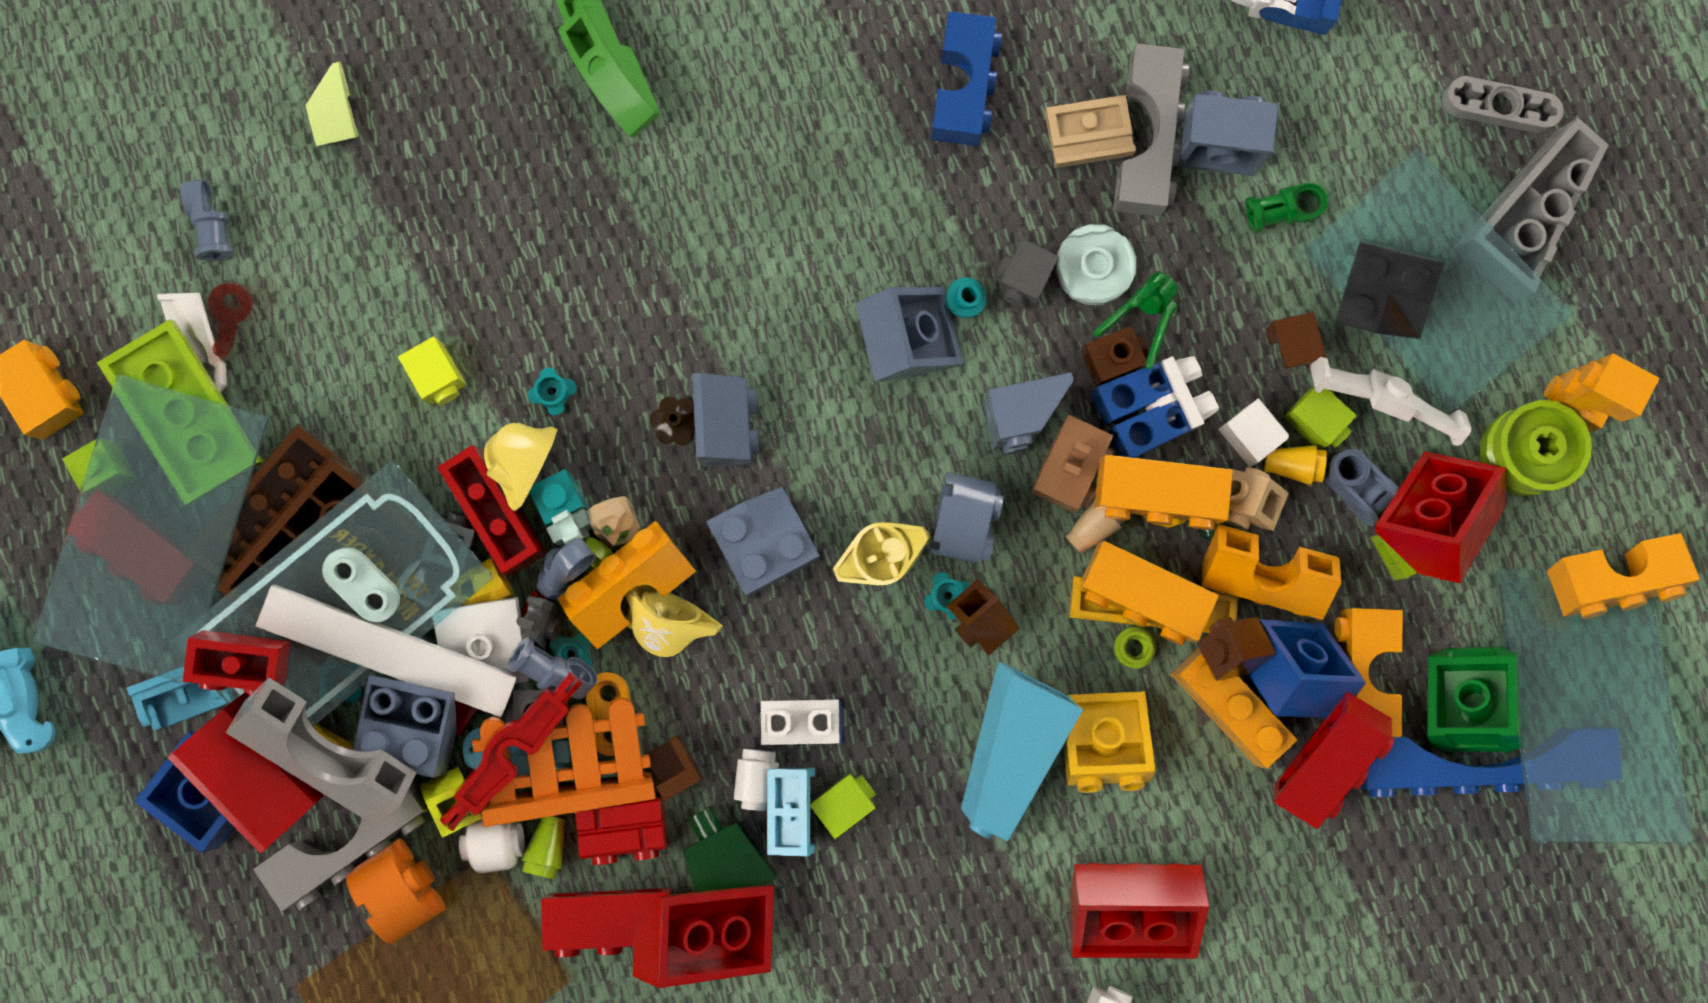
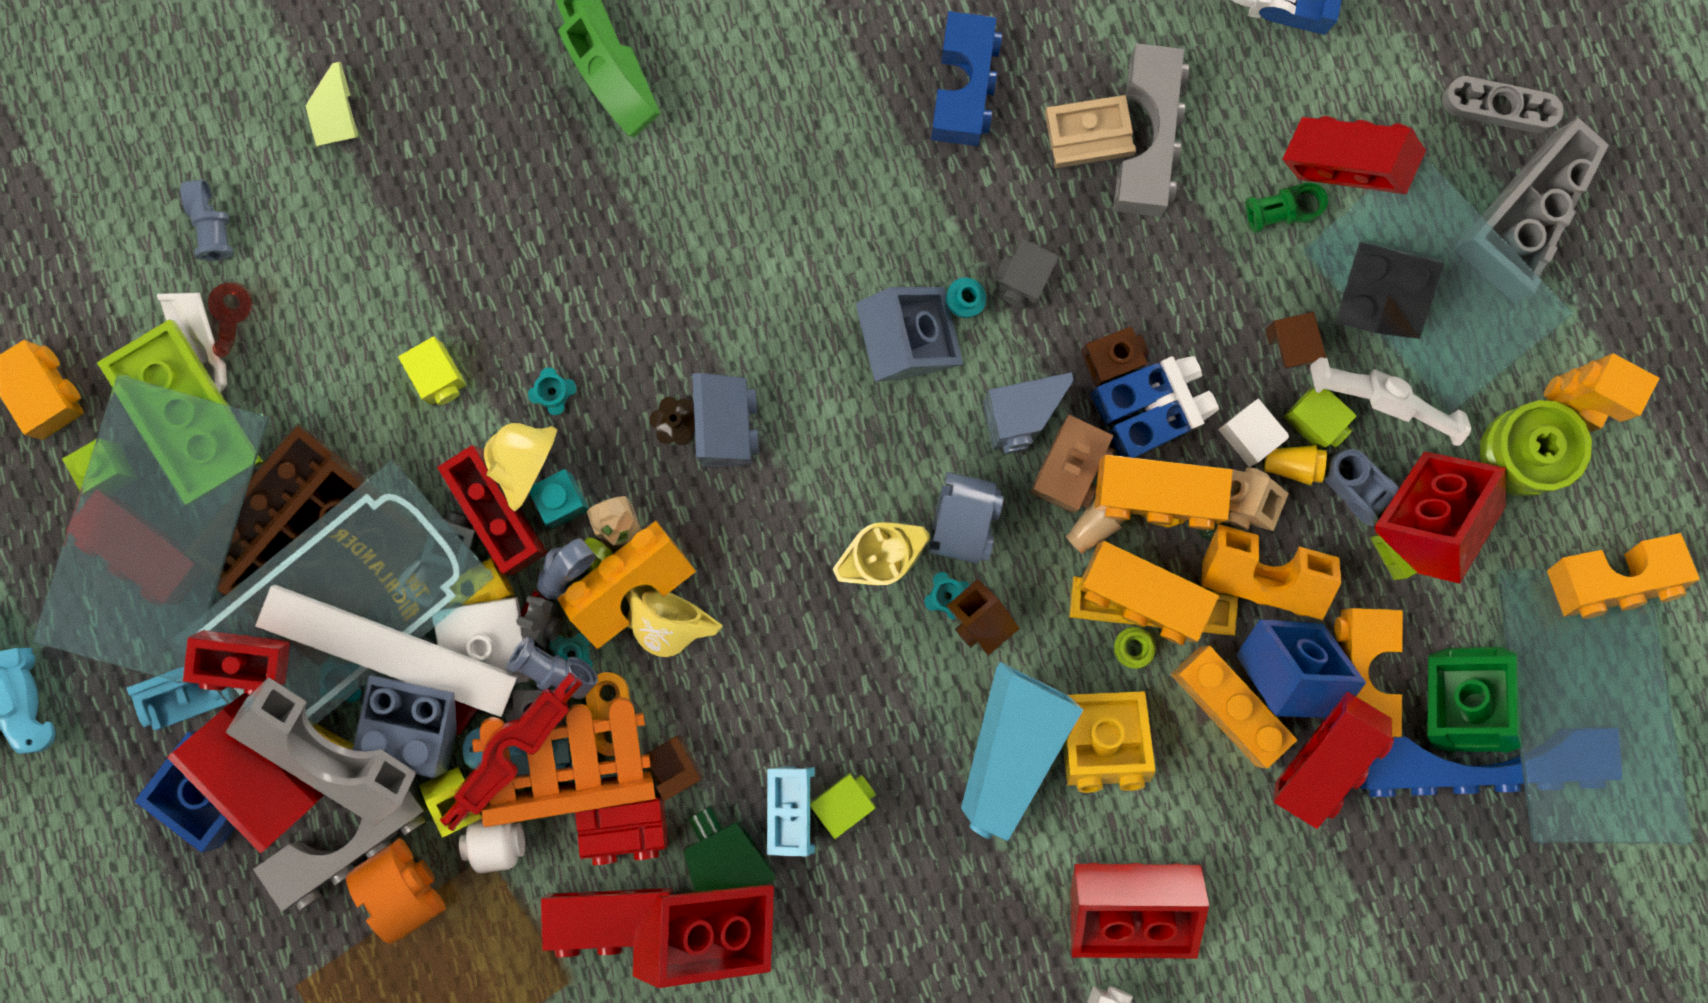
(363, 581): light aqua plate -> none
(545, 848): lime cone -> none
(569, 527): light aqua plate -> none
(752, 778): white brick -> none
(763, 540): sand blue slope -> none
(801, 722): white hips -> none
(1095, 277): light aqua tile -> none
(1152, 298): green plant -> none
(1227, 133): sand blue slope -> none
(1235, 647): reddish brown brick -> none
(1355, 154): none -> red brick

